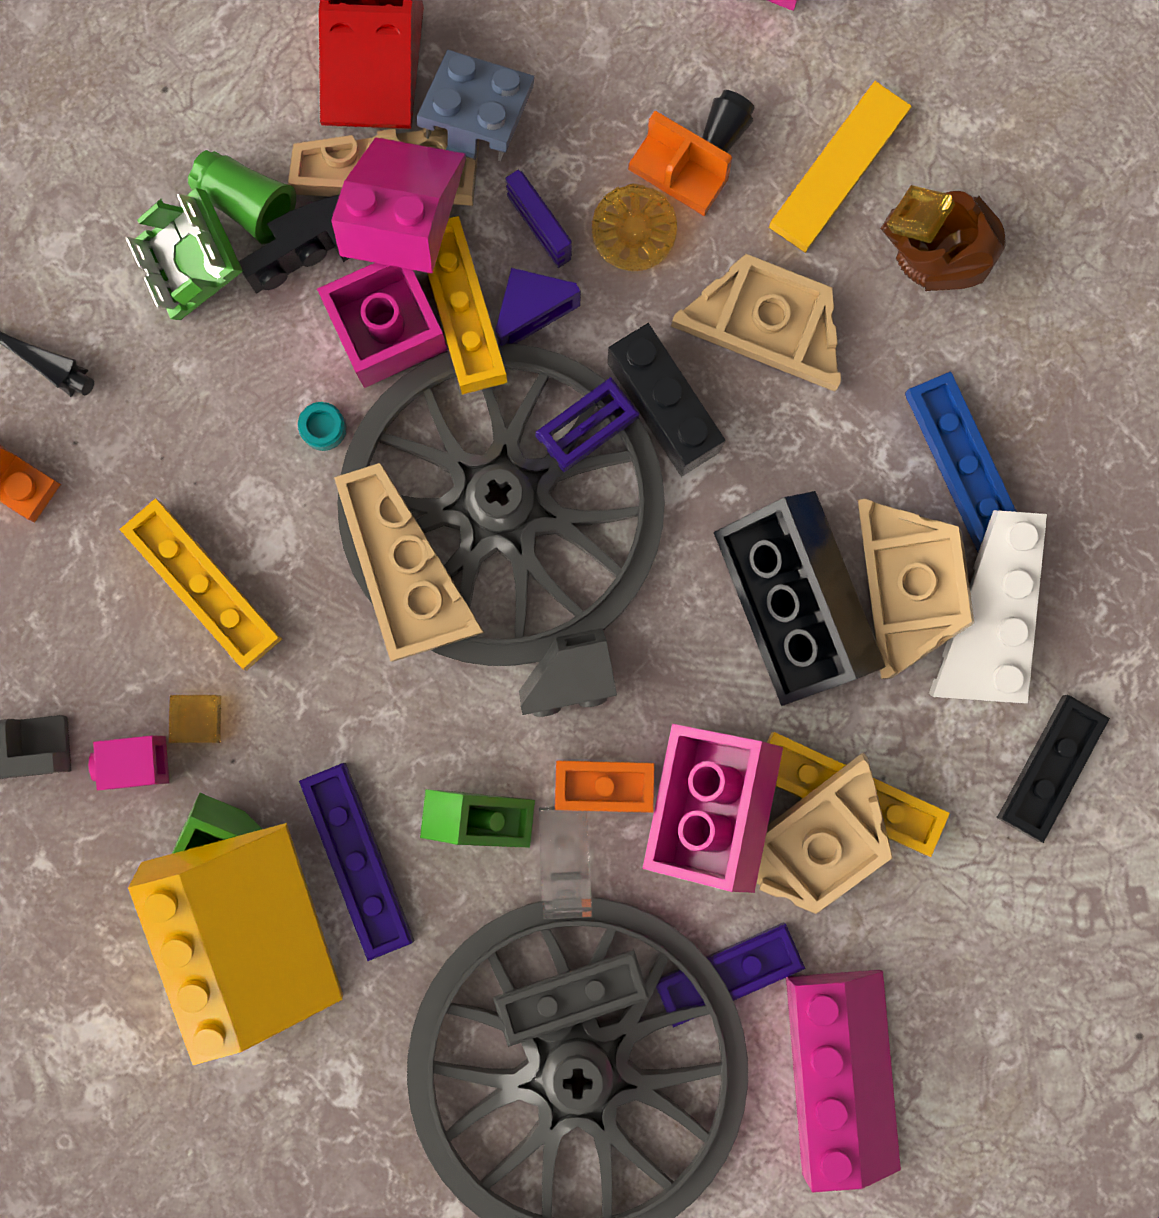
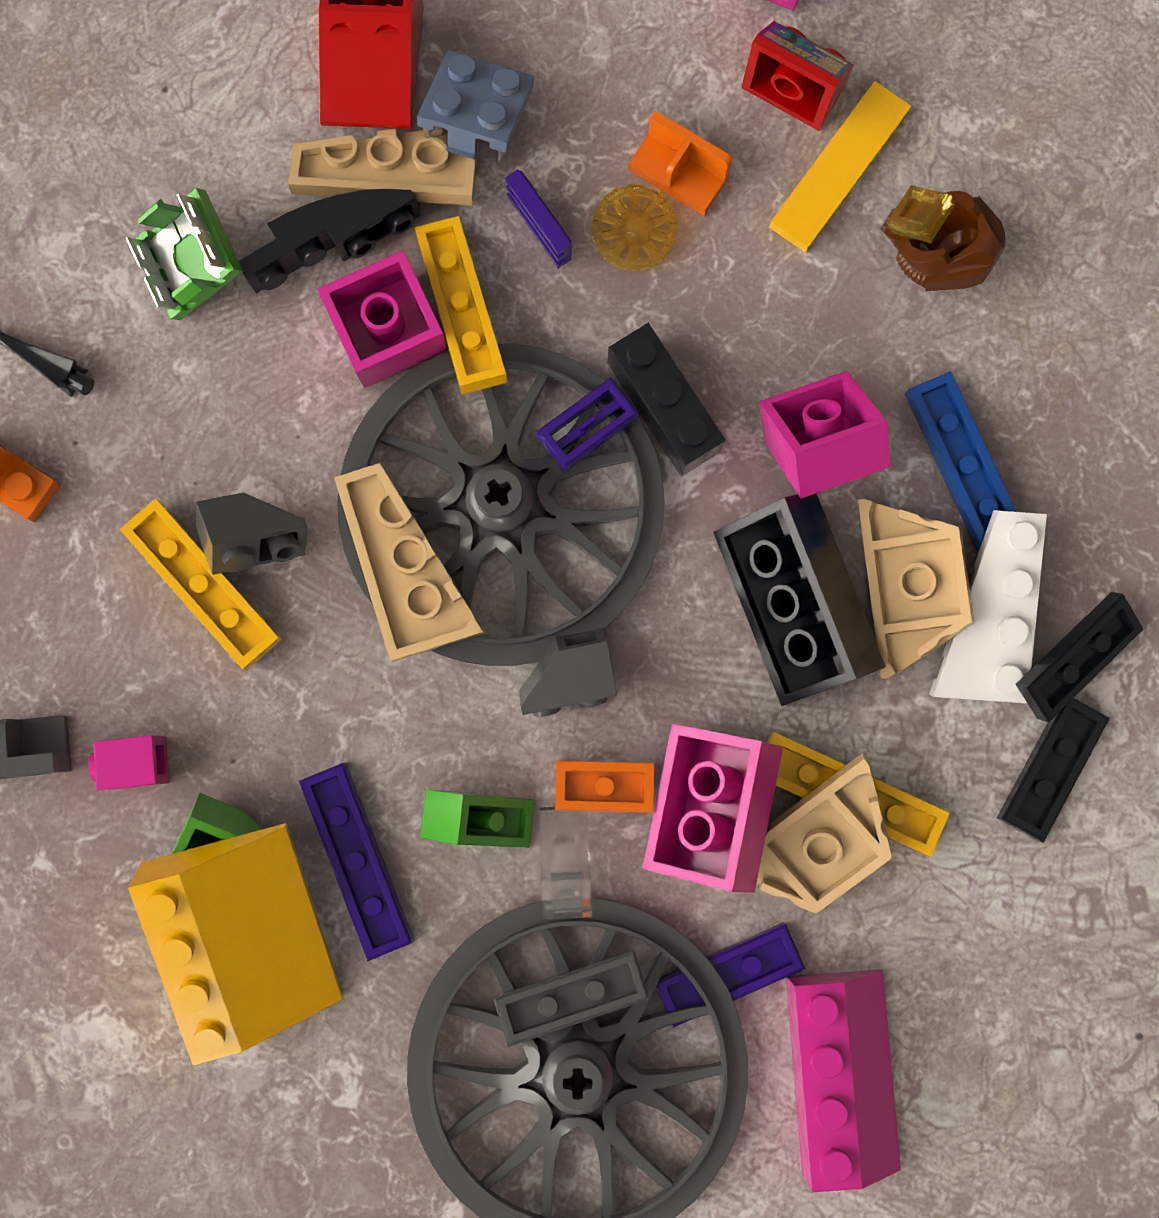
(195, 719): clear yellow tile -> none
(242, 193): bright green plant -> none
(247, 532): none -> dark grey slope
(322, 426): teal tile -> none
(397, 204): dark pink slope -> none
(532, 304): dark purple slope -> none
(728, 119): black cone -> none
(769, 318): tan wing -> none
(795, 74): none -> red slope
(825, 434): none -> dark pink brick
(1079, 656): none -> black tile

